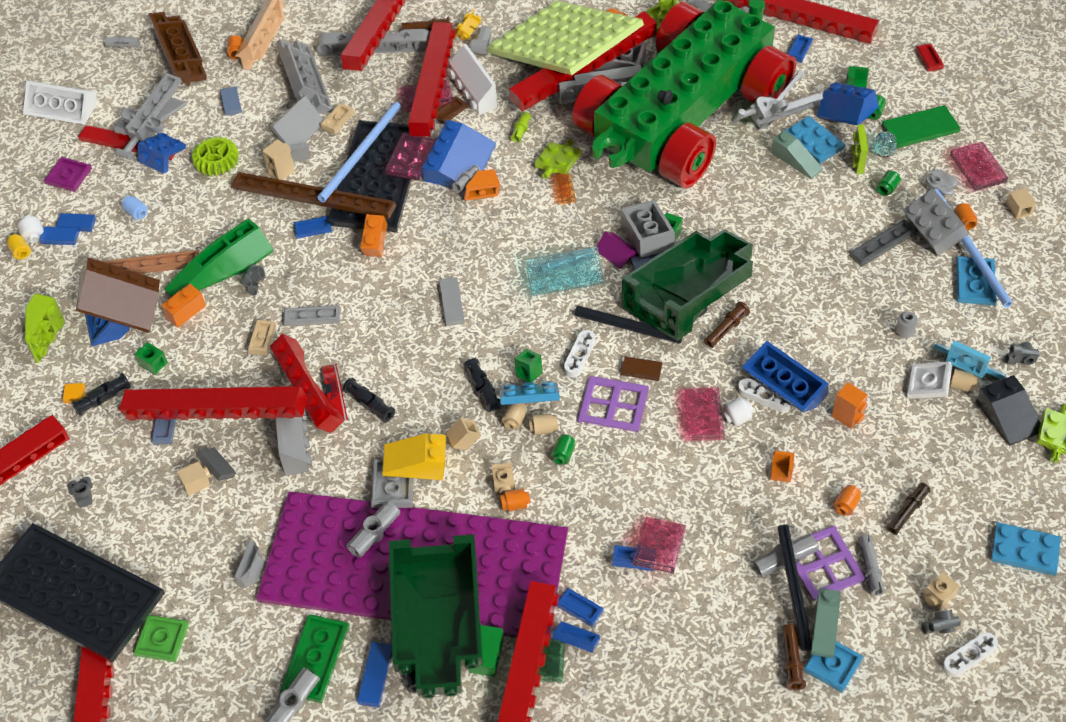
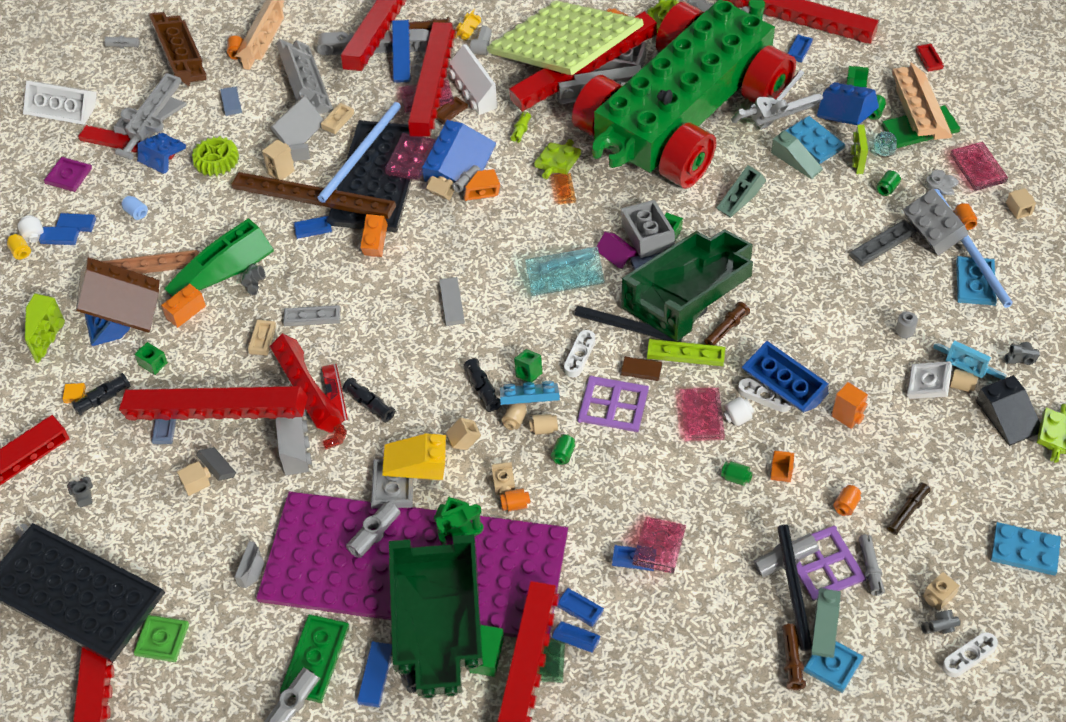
(337, 439): none -> clear red arm
(401, 51): none -> blue tile
(440, 187): none -> tan brick
(455, 519): none -> green piece
(686, 352): none -> lime plate
(736, 473): none -> green brick
(742, 191): none -> sand green slope
(920, 102): none -> light nougat slope

